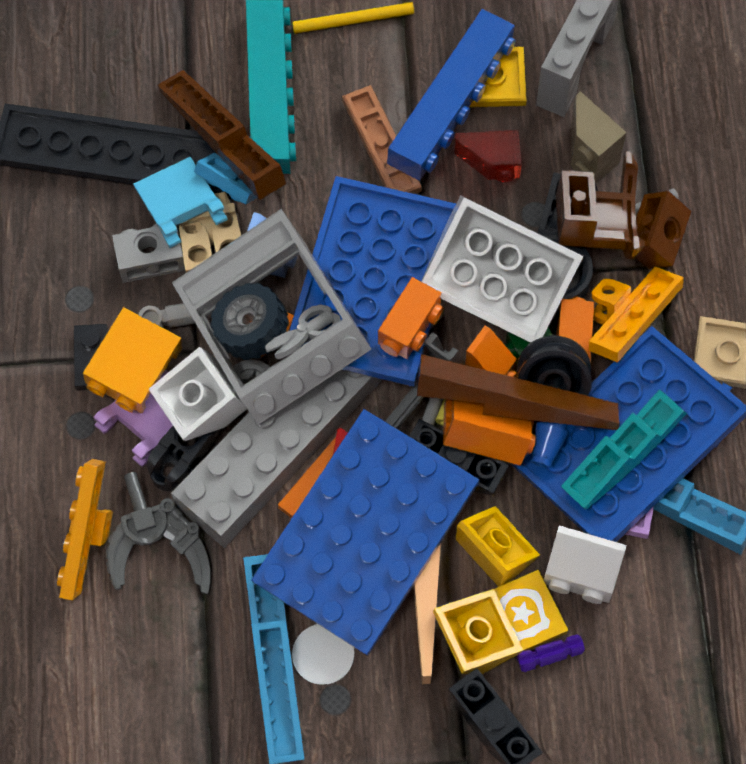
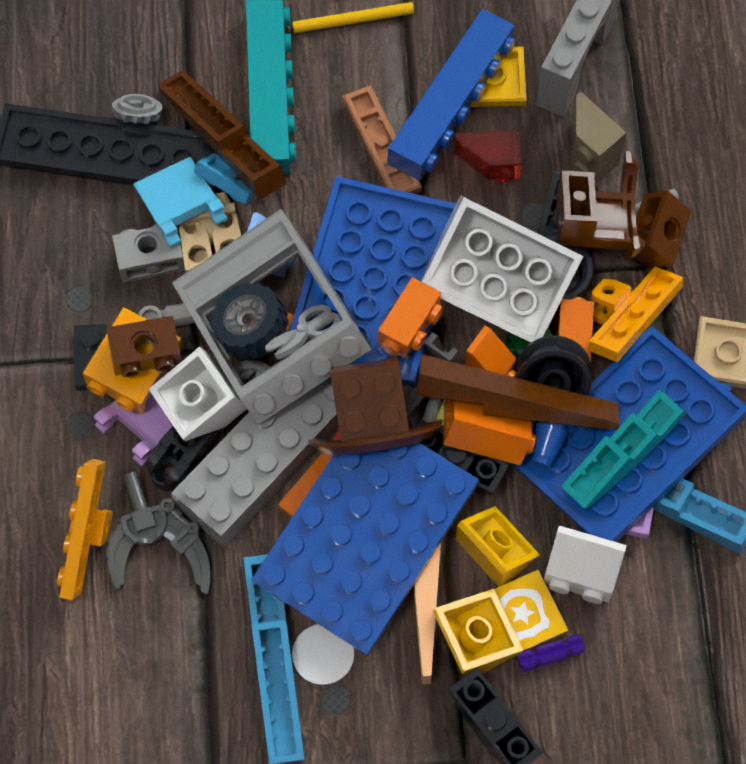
(137, 108): none -> light grey gear
(156, 332): none -> reddish brown brick
(371, 410): none -> reddish brown piece

